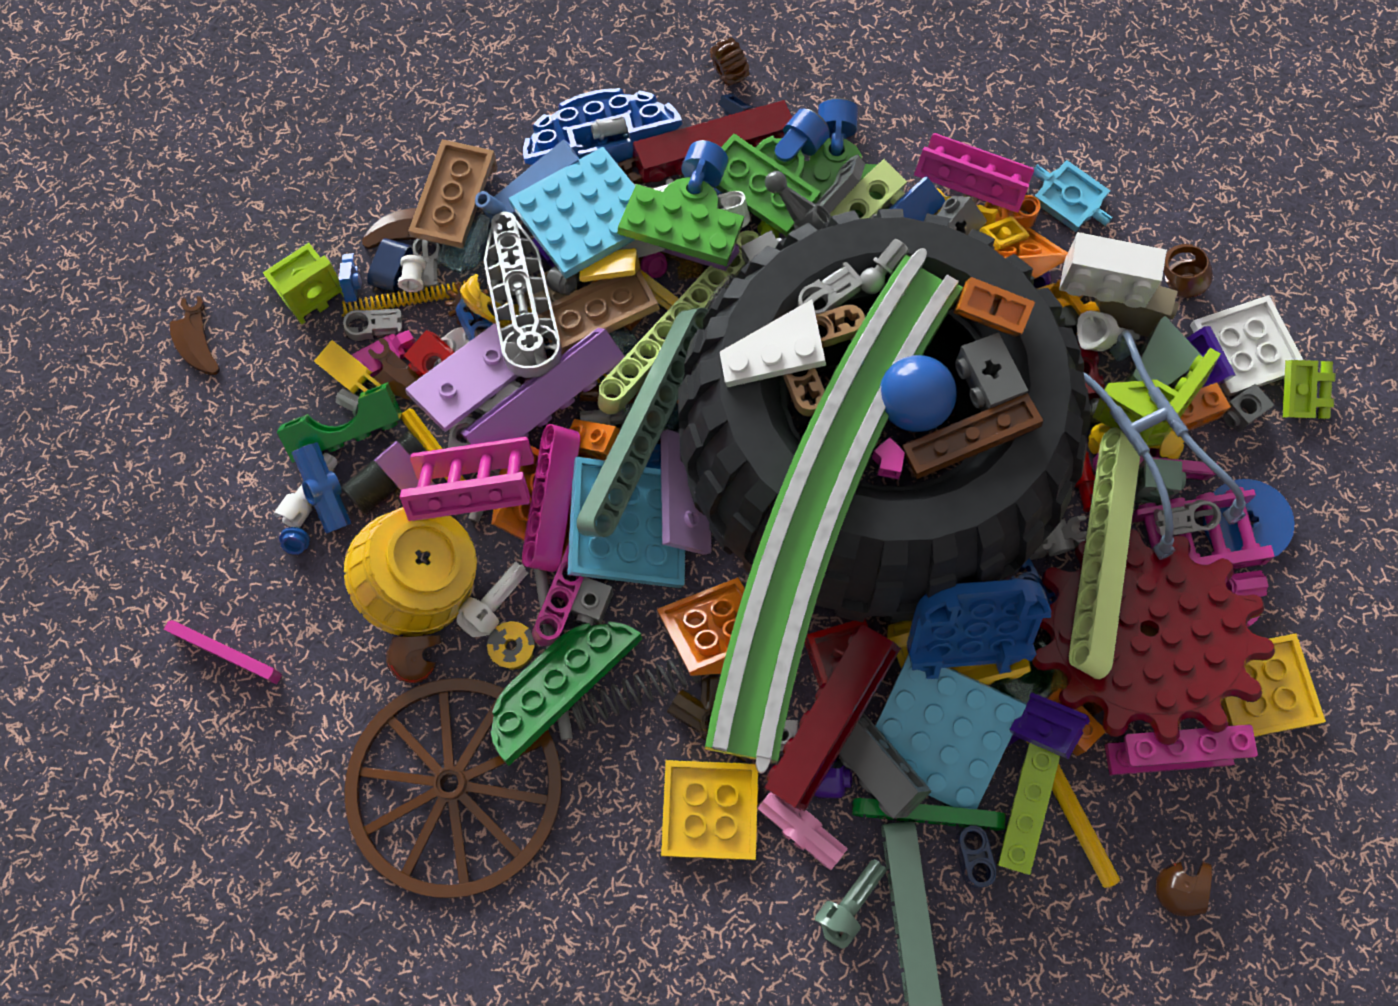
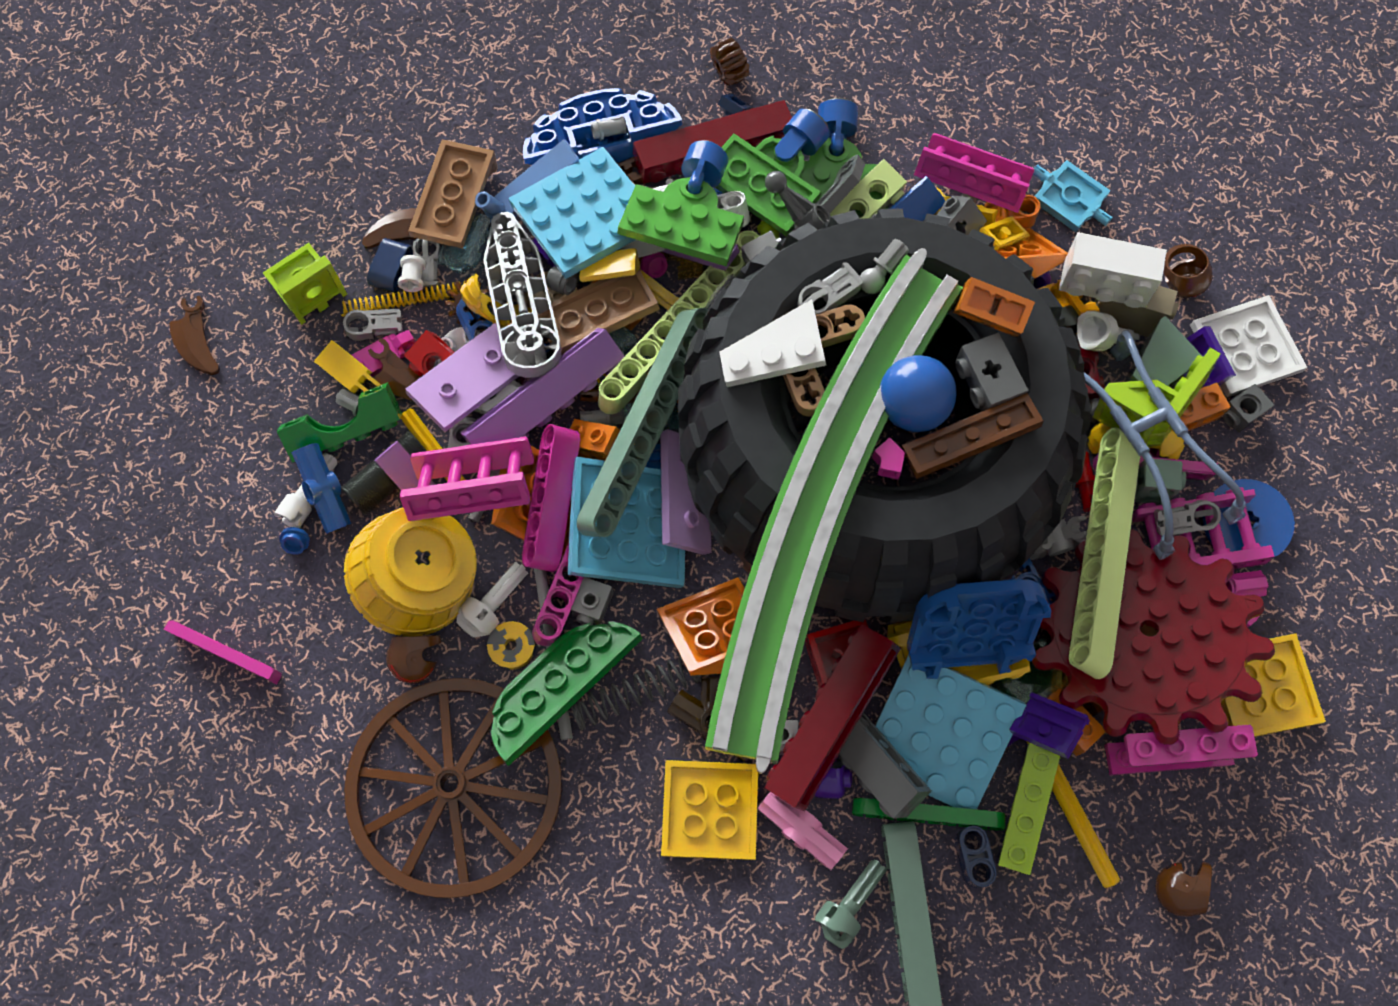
(349, 278): blue plate -> none
(1301, 389): lime plate -> none

